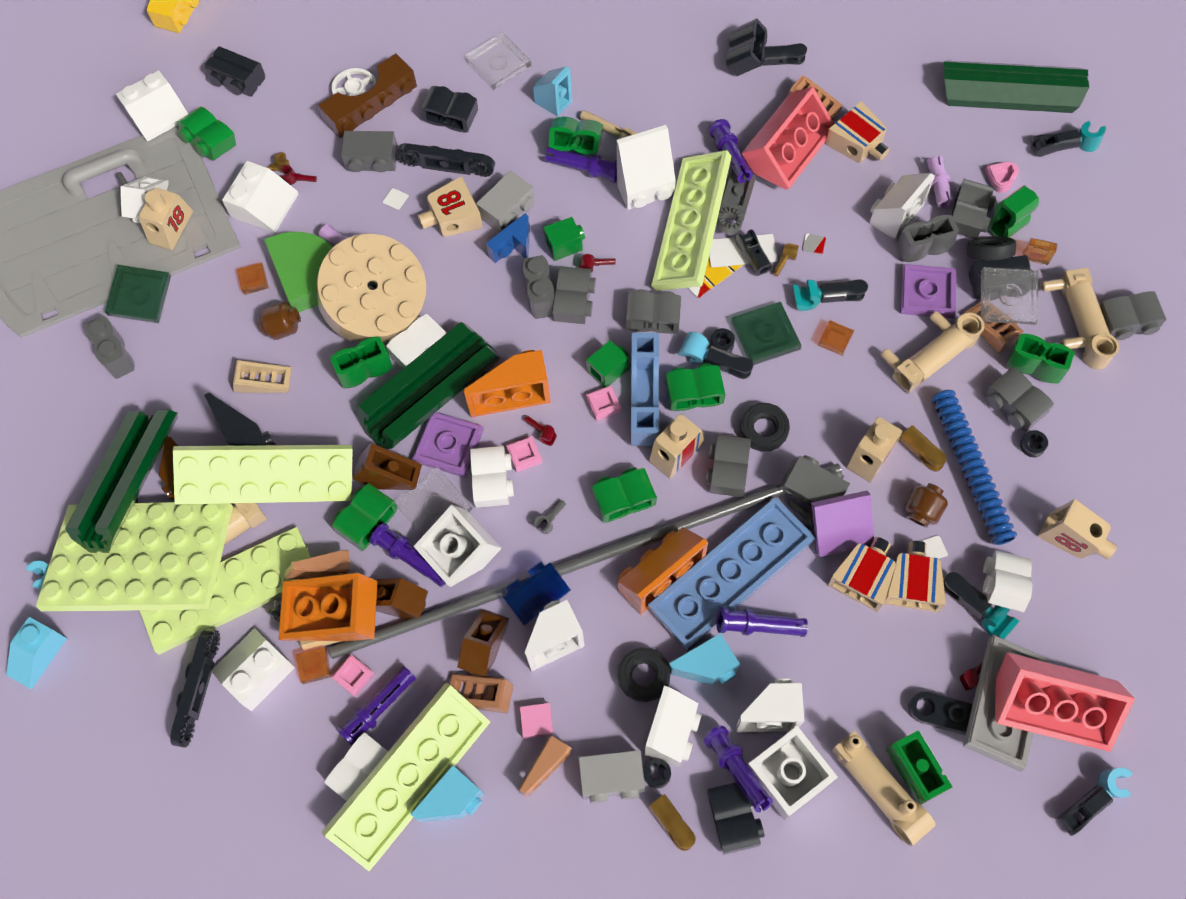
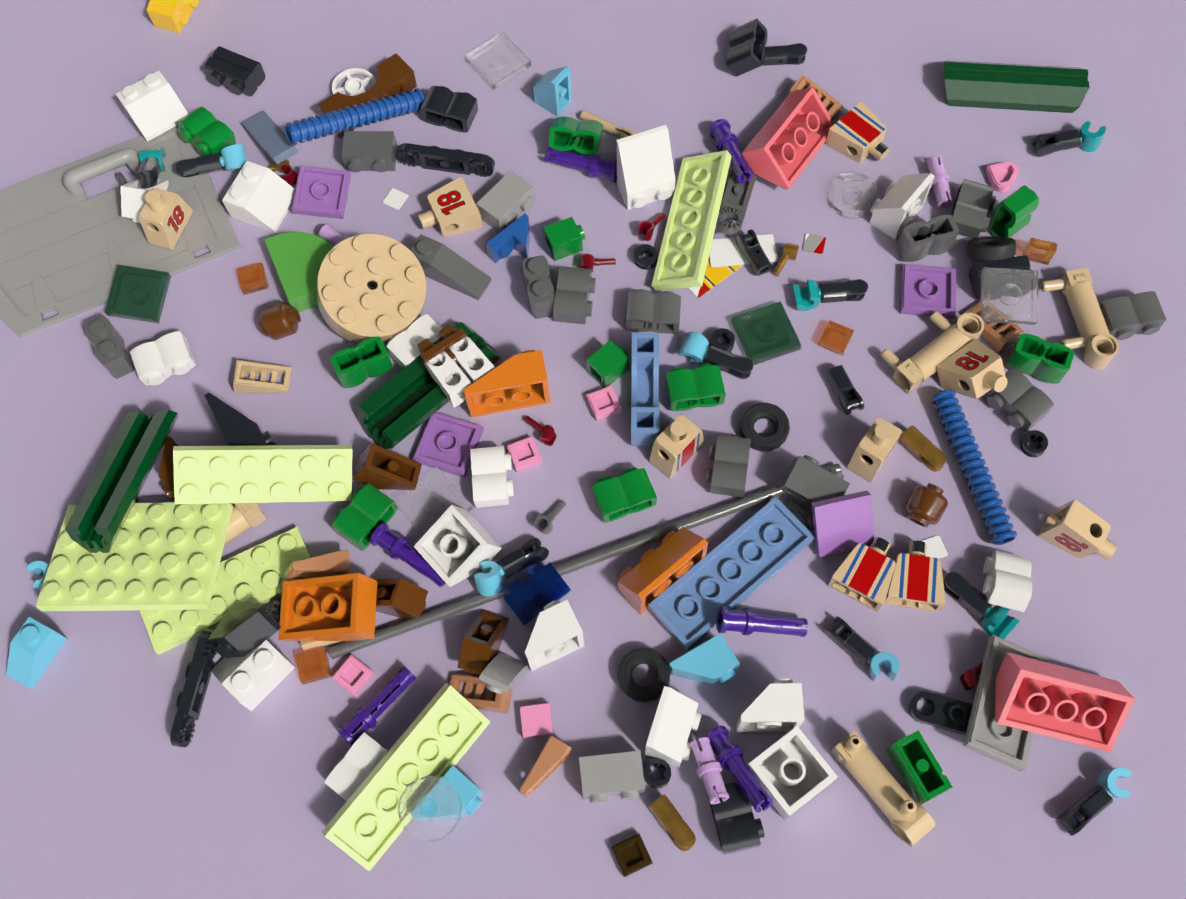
(151, 166): none -> black piece
(162, 358): none -> white brick
(232, 158): none -> piece
(242, 632): none -> slope
(270, 137): none -> sand blue tile
(321, 192): none -> medium lavender tile
(354, 116): none -> blue piece
(443, 821): none -> clear tile
(449, 268): none -> dark grey slope
(454, 362): none -> white hips
(490, 580): none -> piece
(503, 673): none -> light grey slope
(631, 855): none -> dark brown tile
(640, 251): none -> black bush
(647, 227): none -> dark red hand
(709, 770): none -> lavender pin
(843, 387): none -> black bar
(856, 183): none -> clear tile
(863, 650): none -> black piece
(973, 371): none -> tan torso

